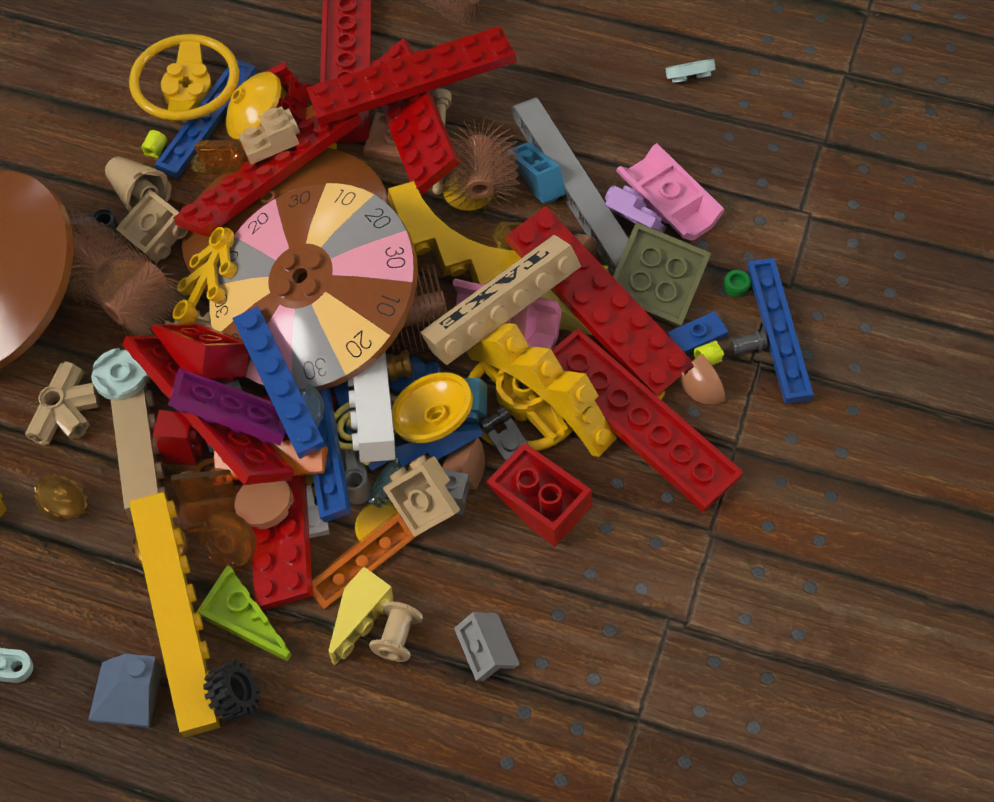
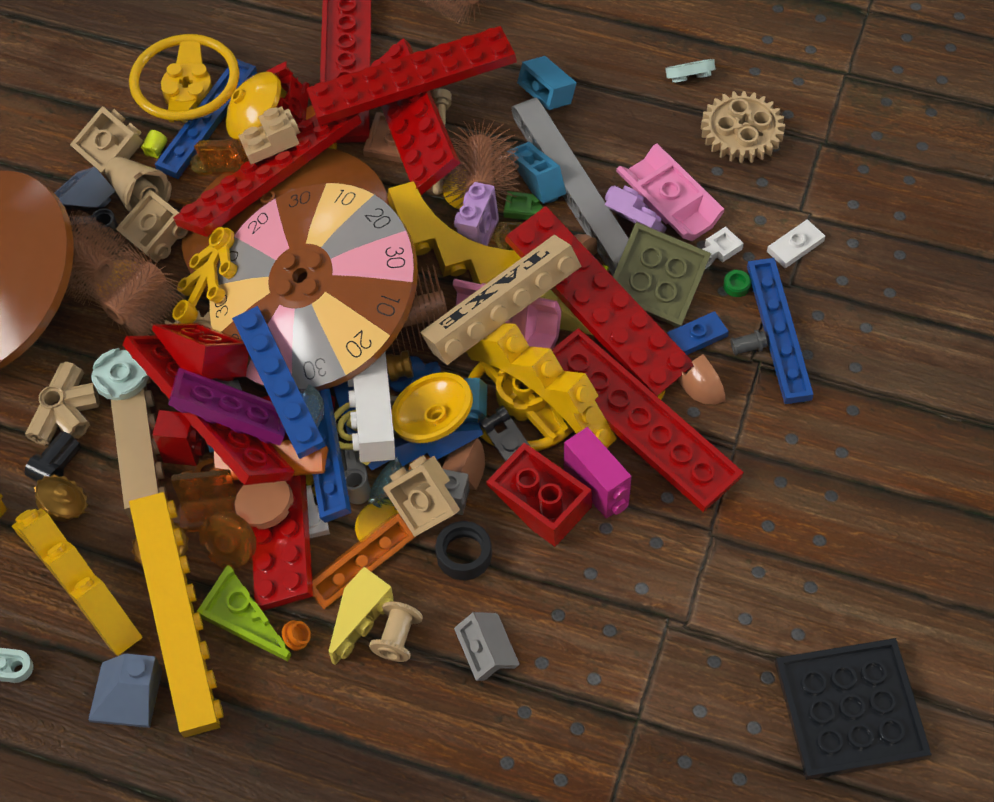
(54, 458): none -> black piece
(77, 578): none -> yellow arch
(85, 190): none -> sand blue slope
(107, 138): none -> tan plate
(232, 690): black tyre -> none
(296, 635): none -> orange plate
(459, 530): none -> black tyre
(478, 214): none -> lavender plate
(521, 206): none -> bright green tile
(546, 82): none -> dark azure brick
(599, 470): none -> dark pink brick
(711, 351): neon yellow hose -> none
(722, 245): none -> white plate
(742, 127): none -> tan gear
(796, 243): none -> white plate
(852, 709): none -> black plate

